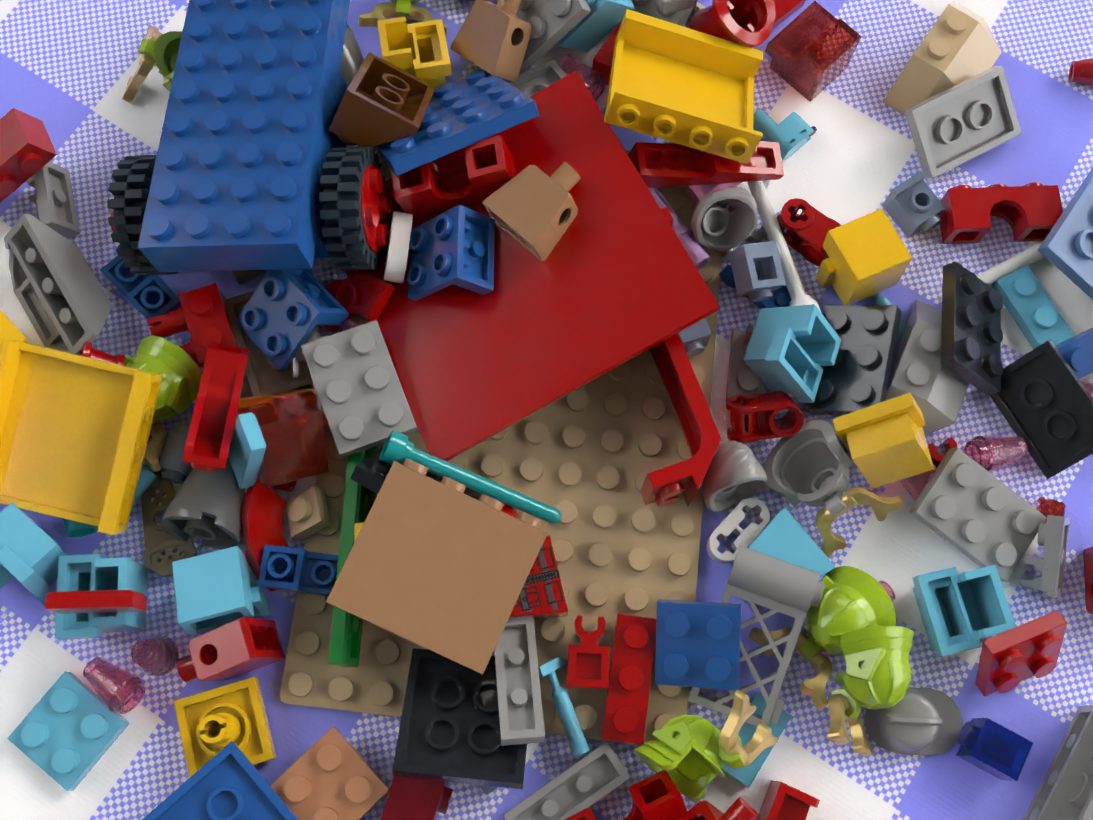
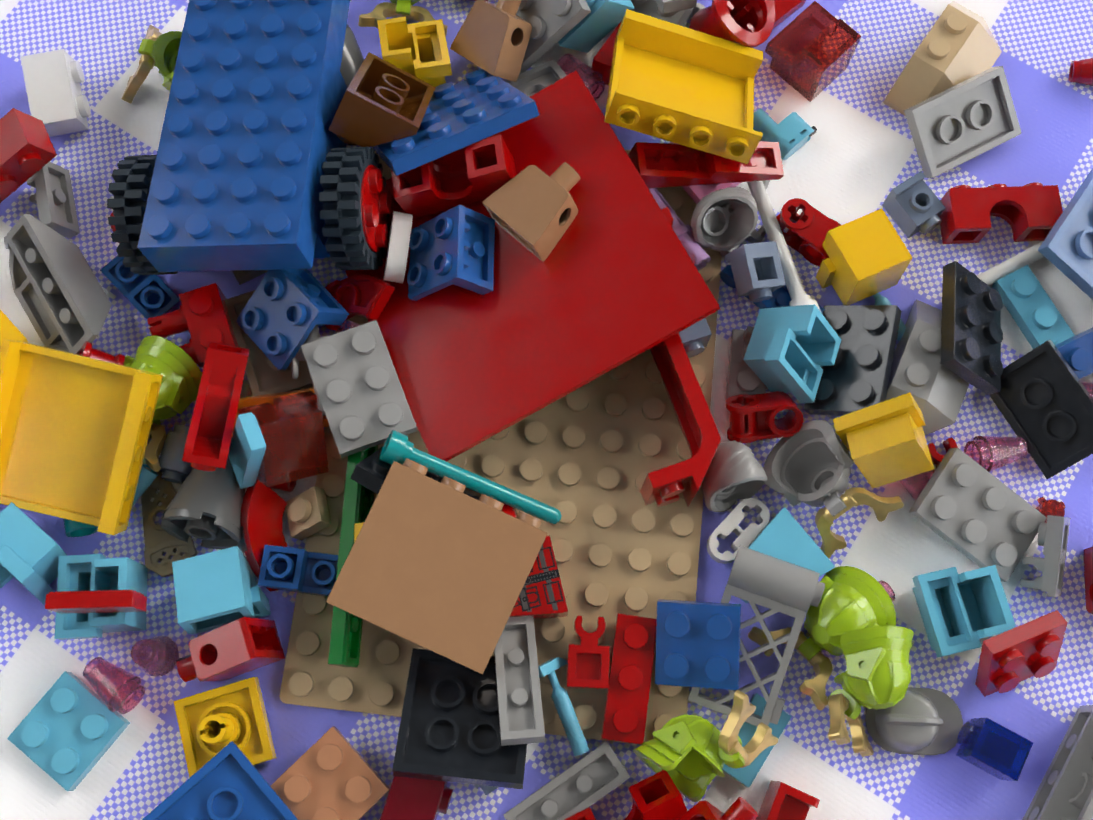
(56, 92): none -> white brick

